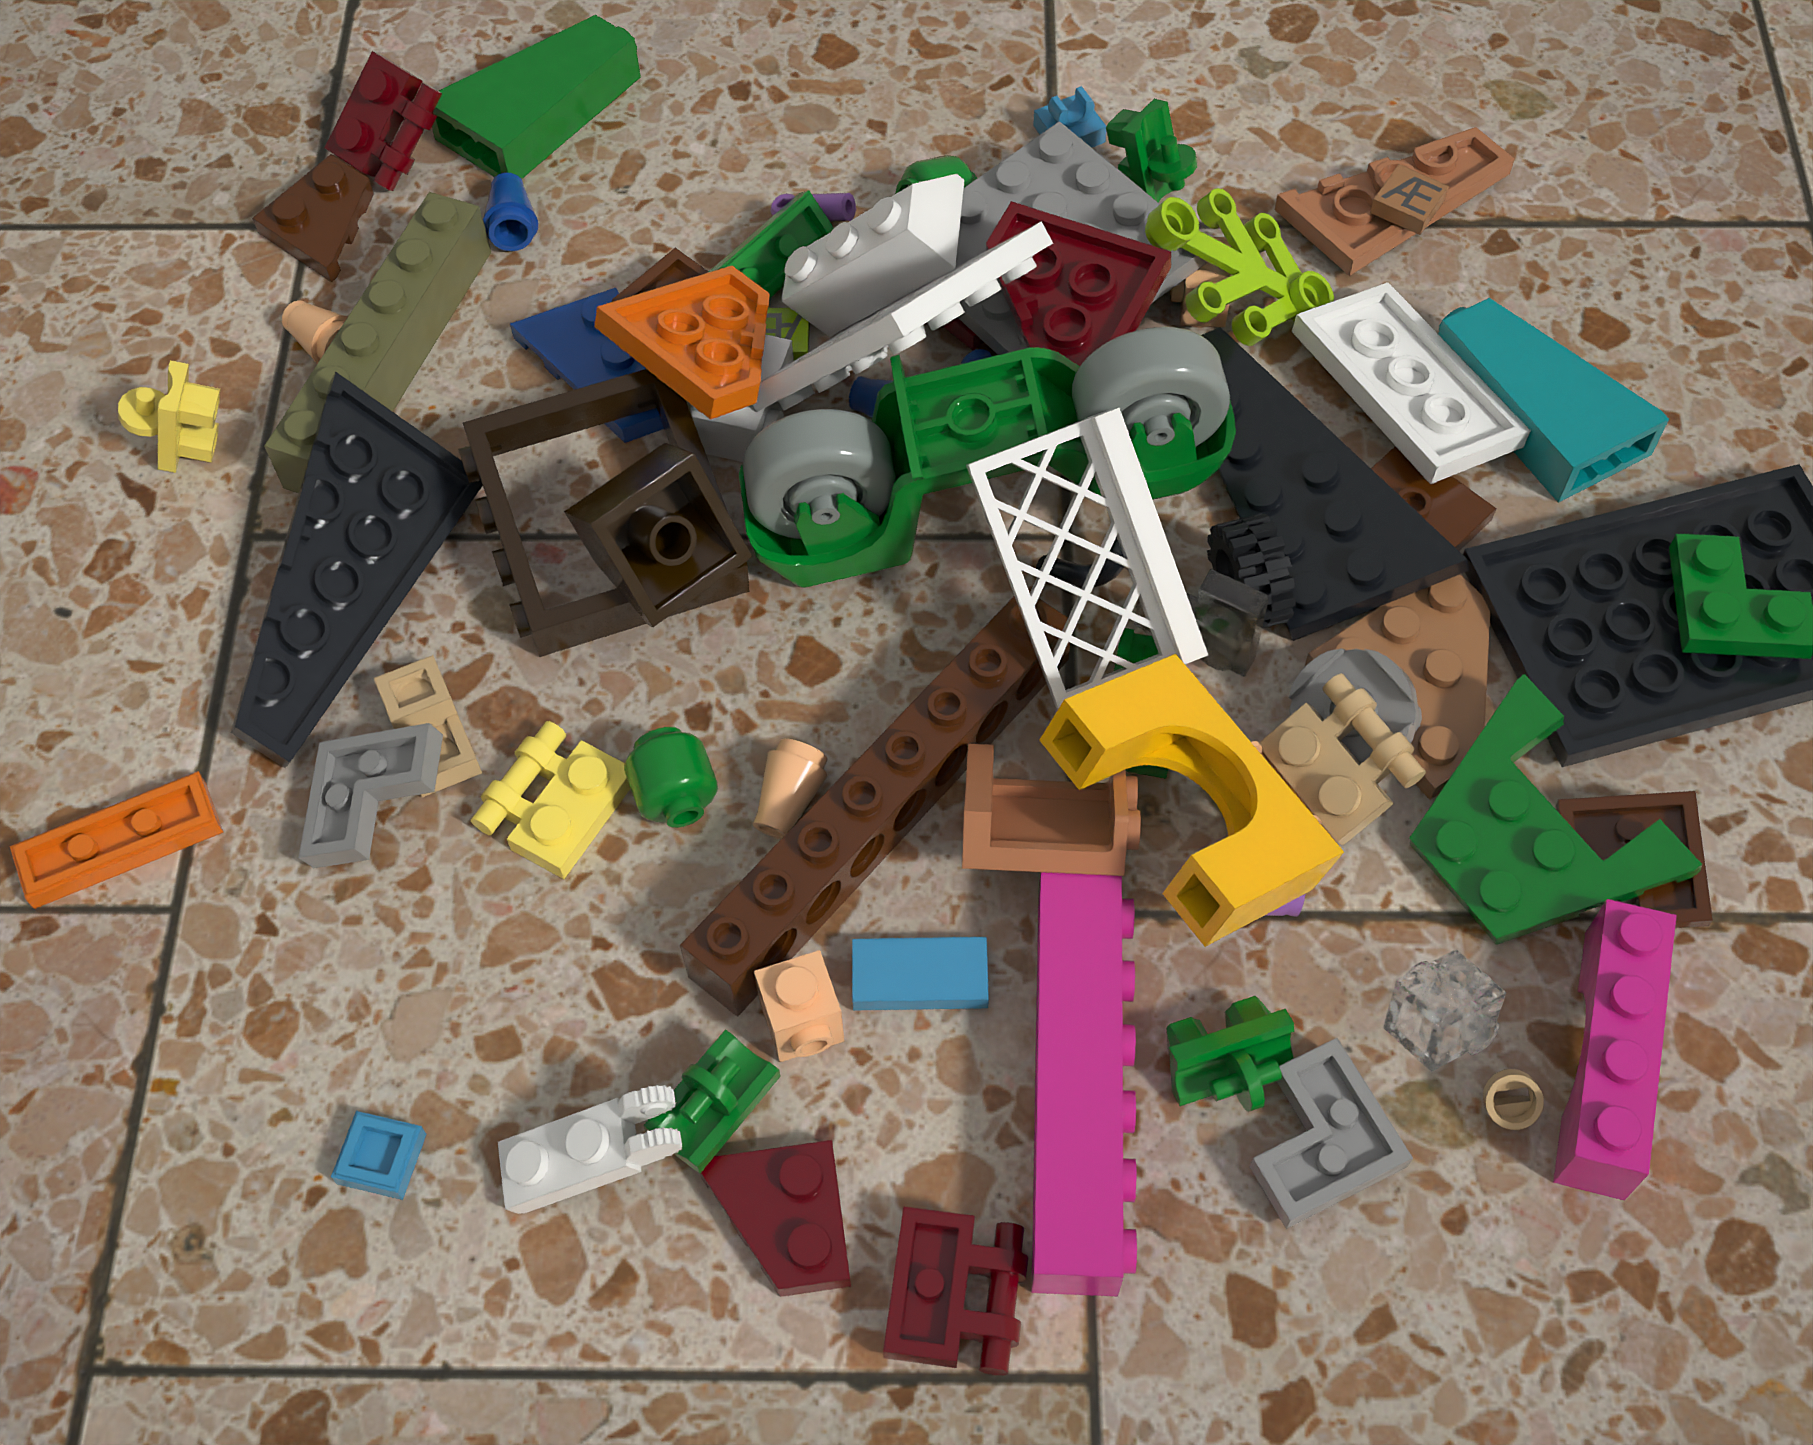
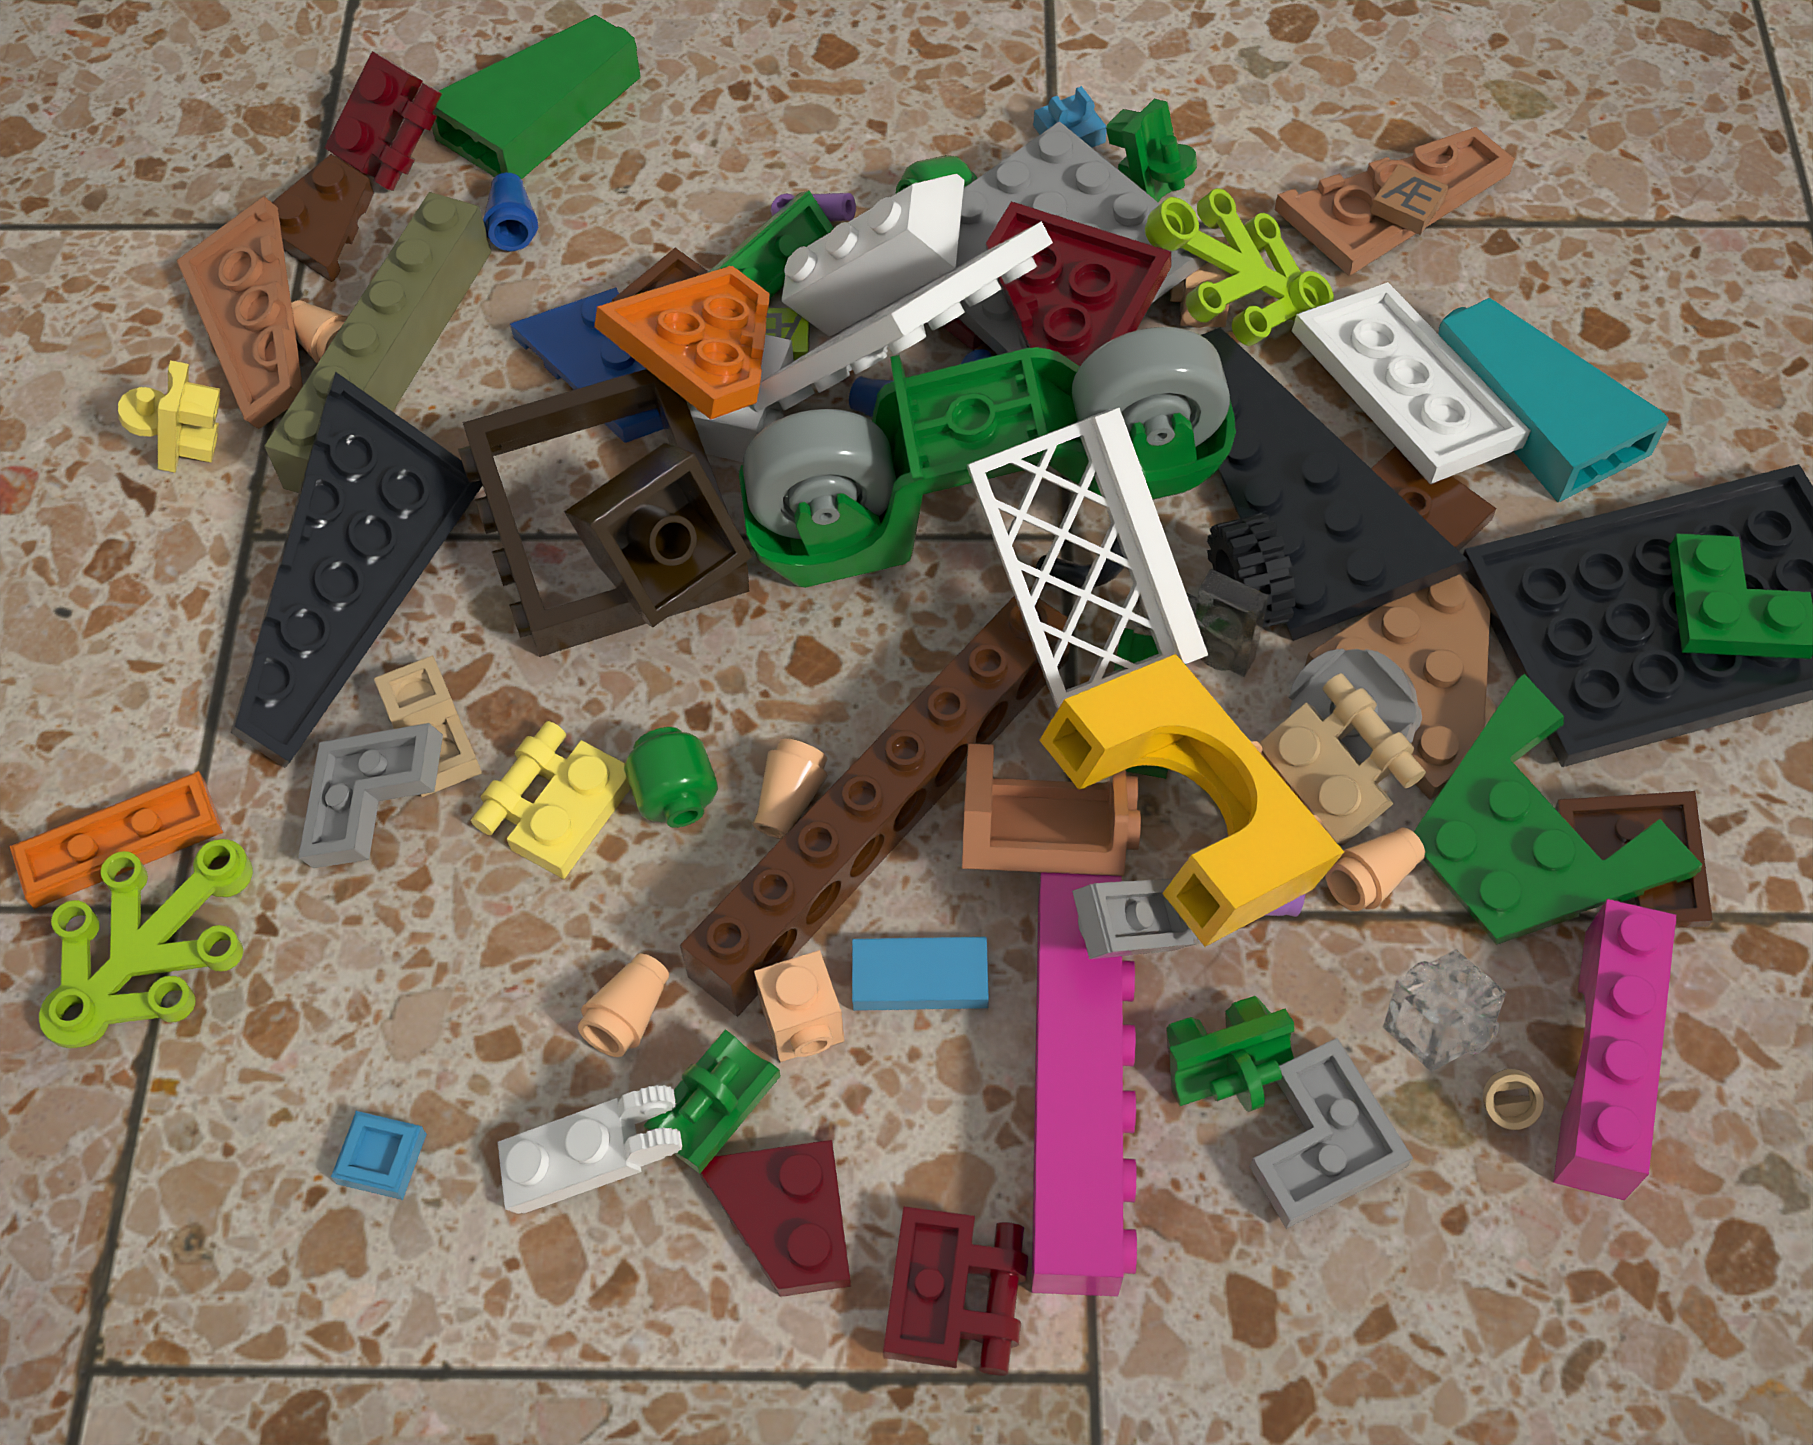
(140, 949): none -> lime plant
(247, 310): none -> nougat wing
(623, 1007): none -> light nougat cone
(1130, 919): none -> light grey hinge
(1374, 869): none -> light nougat cone

